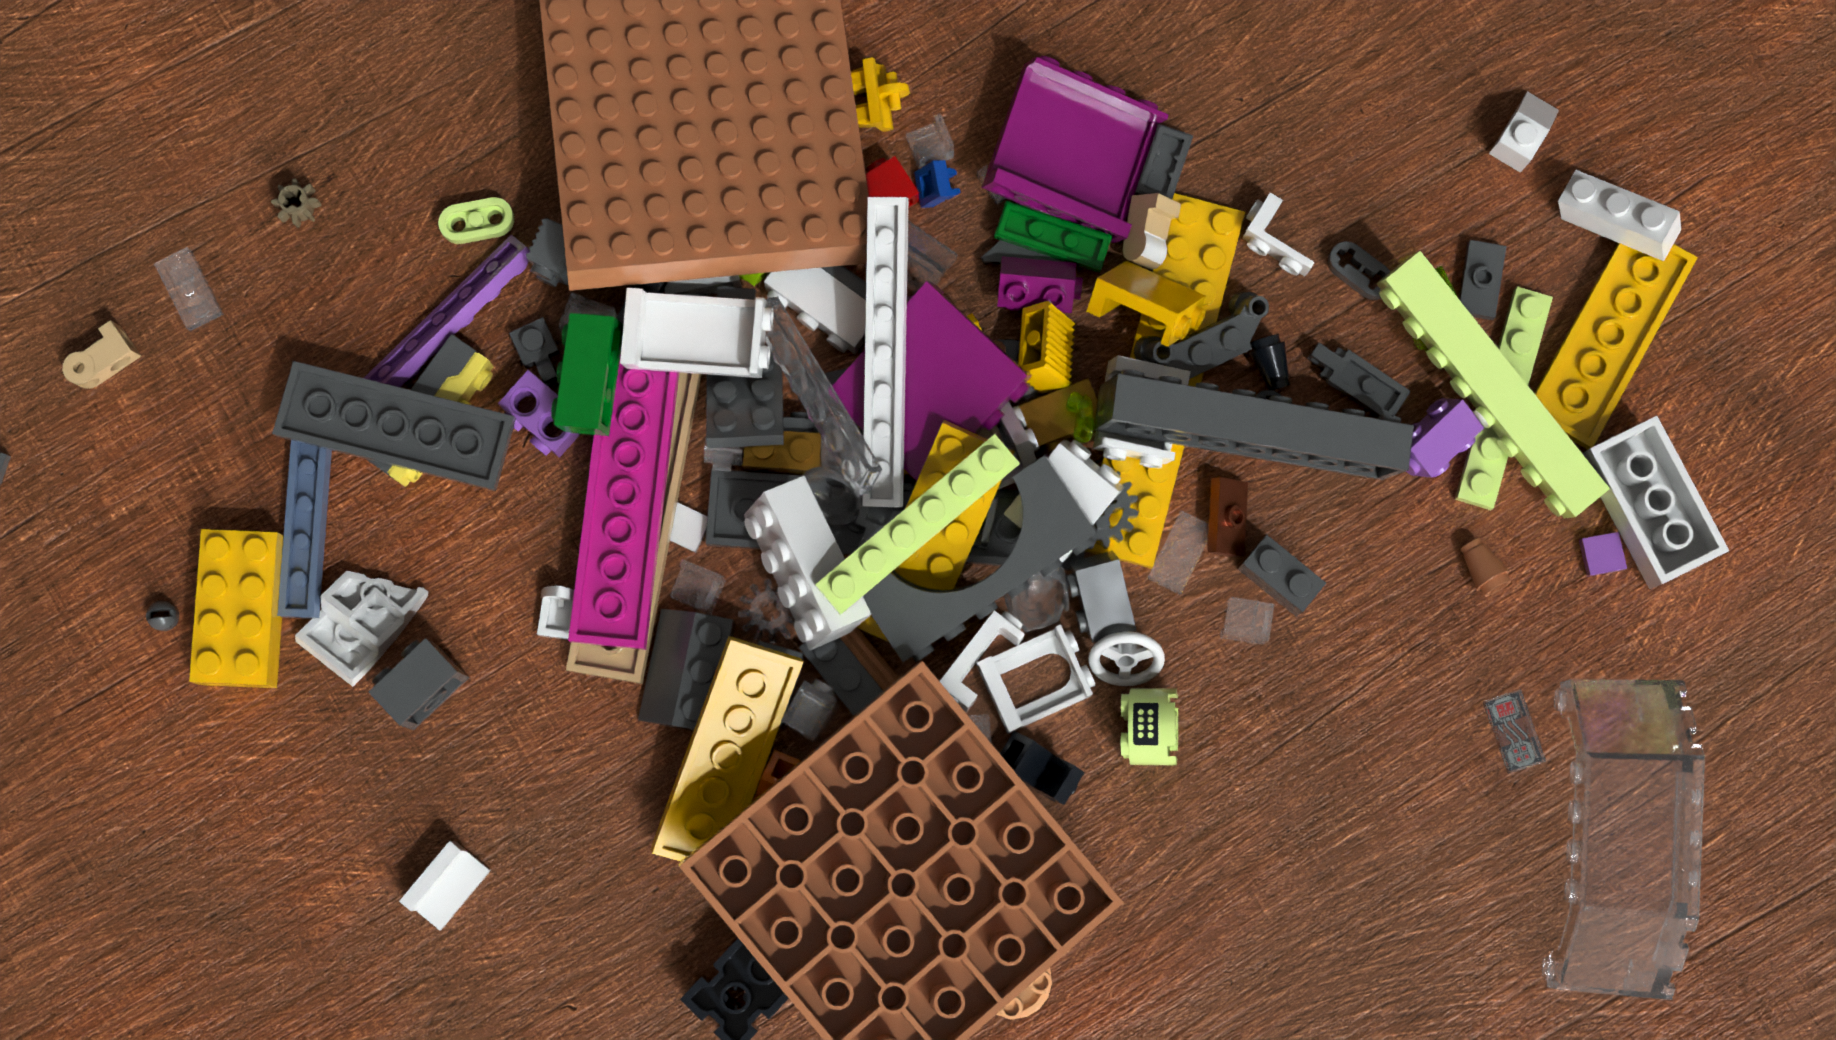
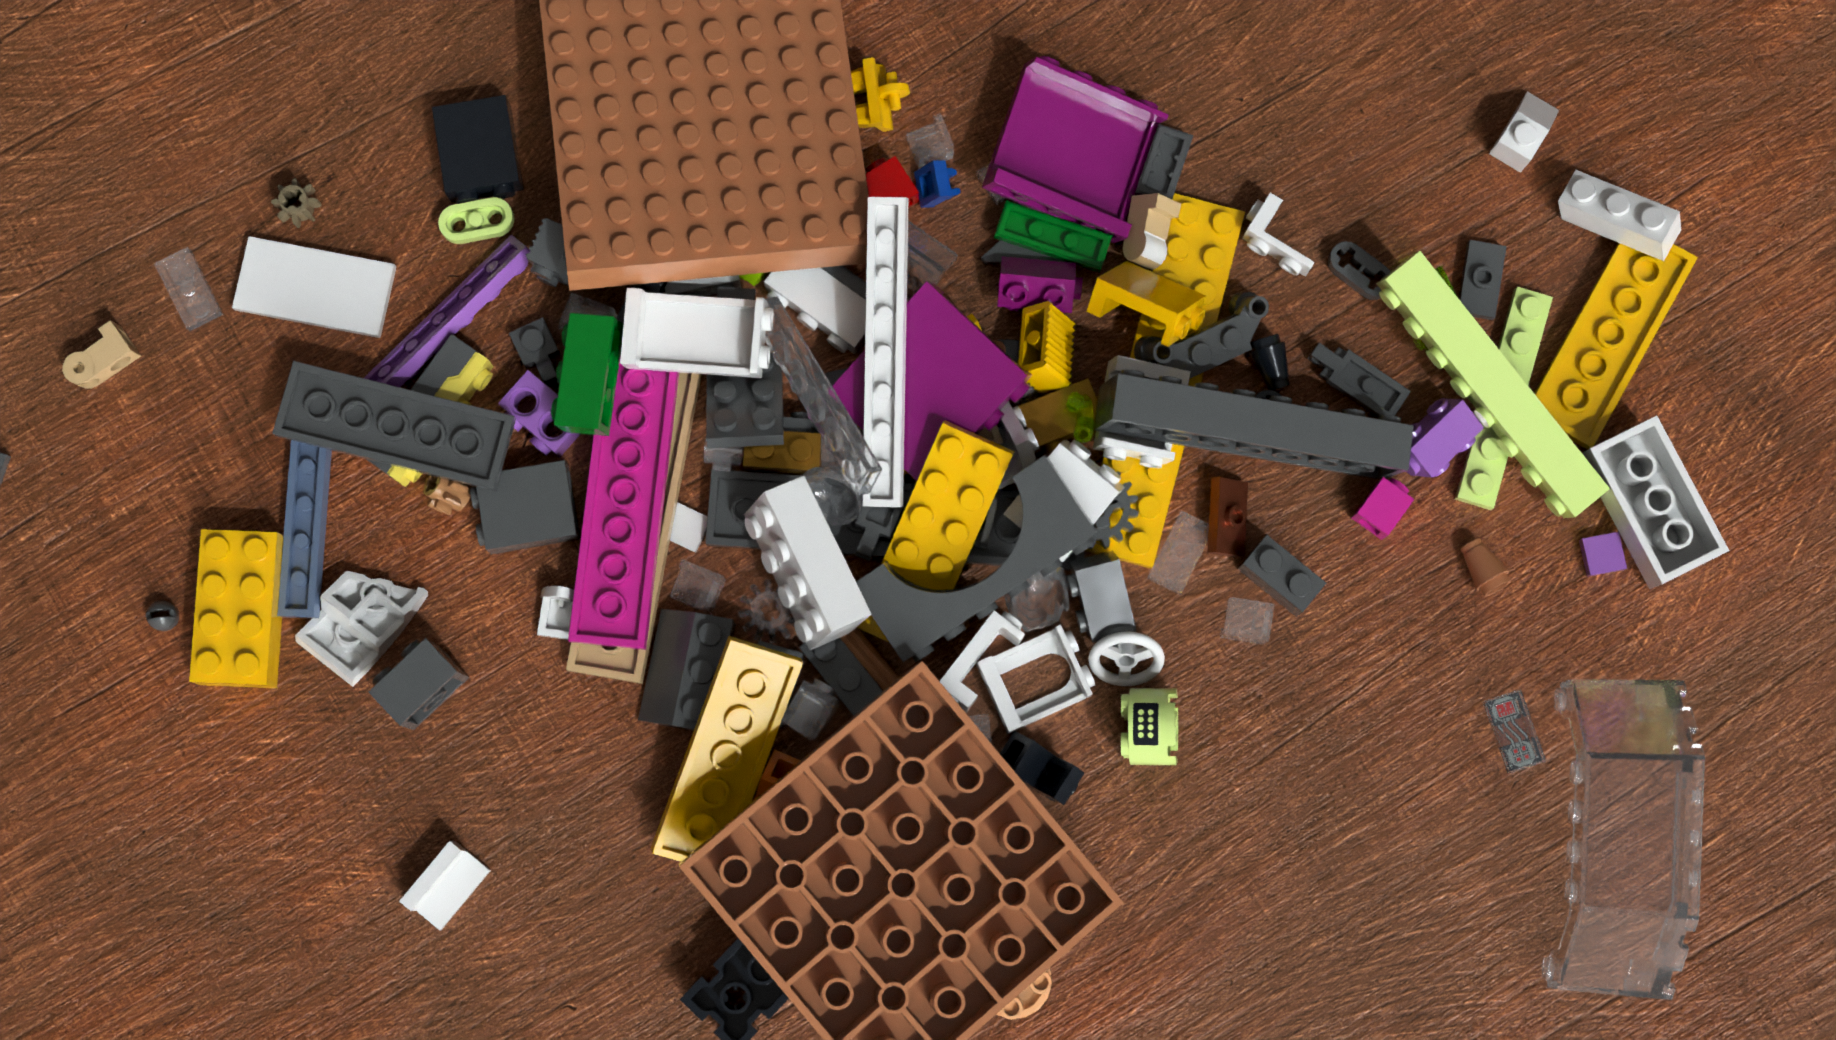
(314, 287): none -> white tile
(446, 494): none -> medium nougat gear
(478, 149): none -> black brick
(527, 509): none -> dark grey brick
(917, 524): yellowish green plate -> none
(1383, 507): none -> dark pink brick

